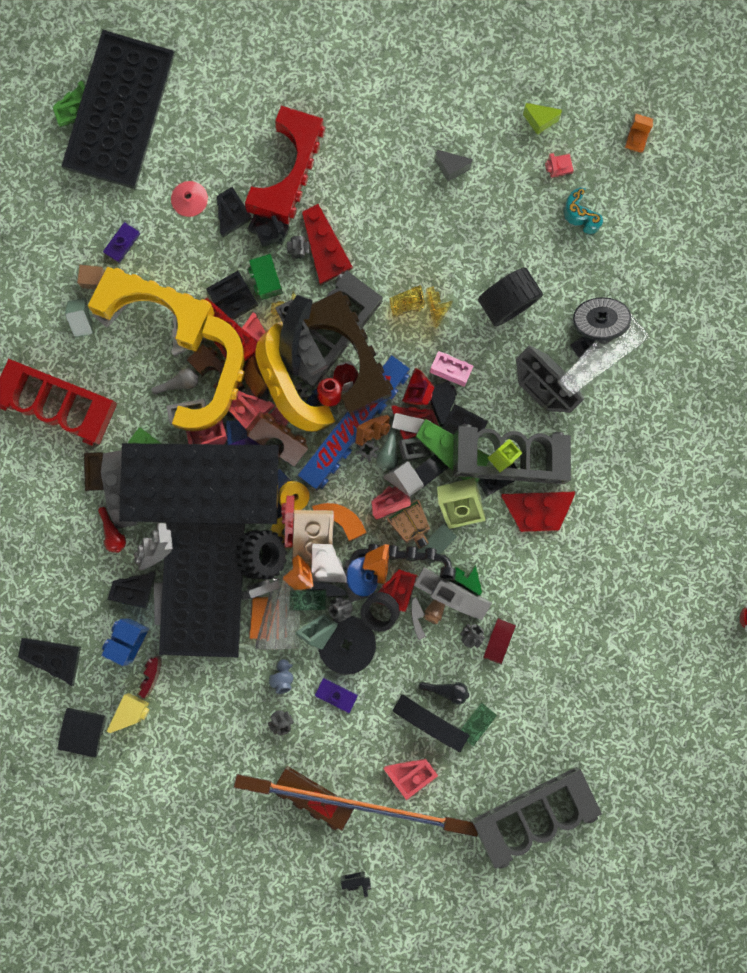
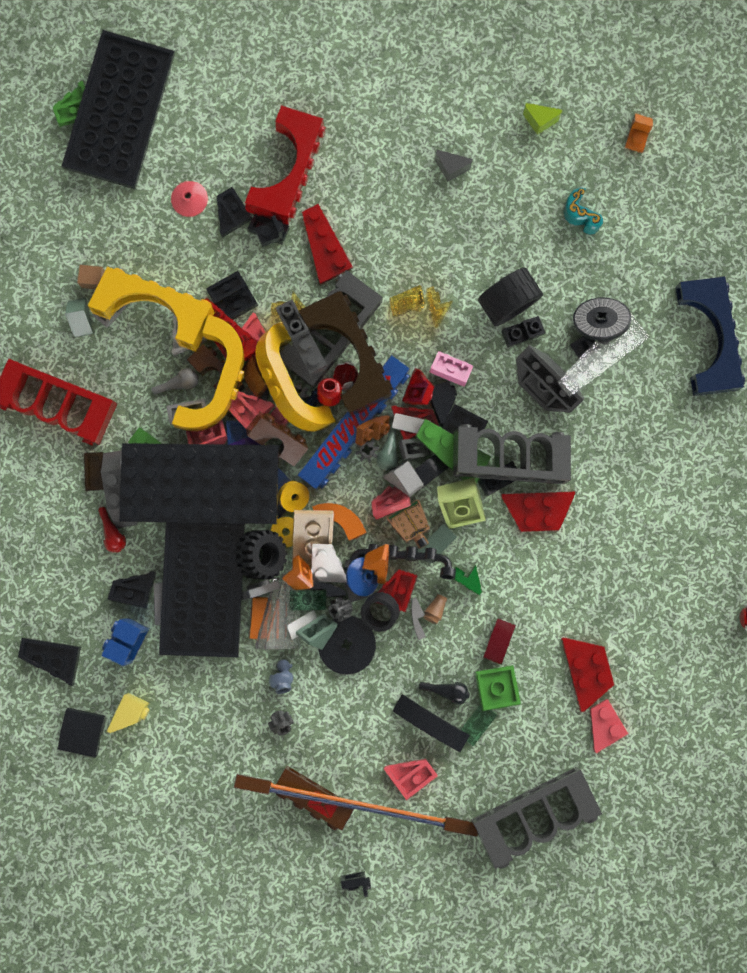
(121, 242): dark purple plate -> none
(153, 670): dark red slope -> none
(154, 548): light grey slope -> none
(266, 277): green brick -> none
(288, 519): red wing -> none
(290, 332): black slope -> none
(297, 247): dark grey gear -> none
(301, 622): none -> white sticker
(336, 695): dark purple plate -> none
(452, 595): light grey slope -> none
(472, 636): dark grey gear -> none
(497, 688): none -> bright green tile
(504, 455): lime slope -> none
(523, 332): none -> black slope
(559, 165): coral bracket -> none
(588, 671): none -> red wing
(605, 725): none -> coral wing
(713, 300): none -> dark blue arch

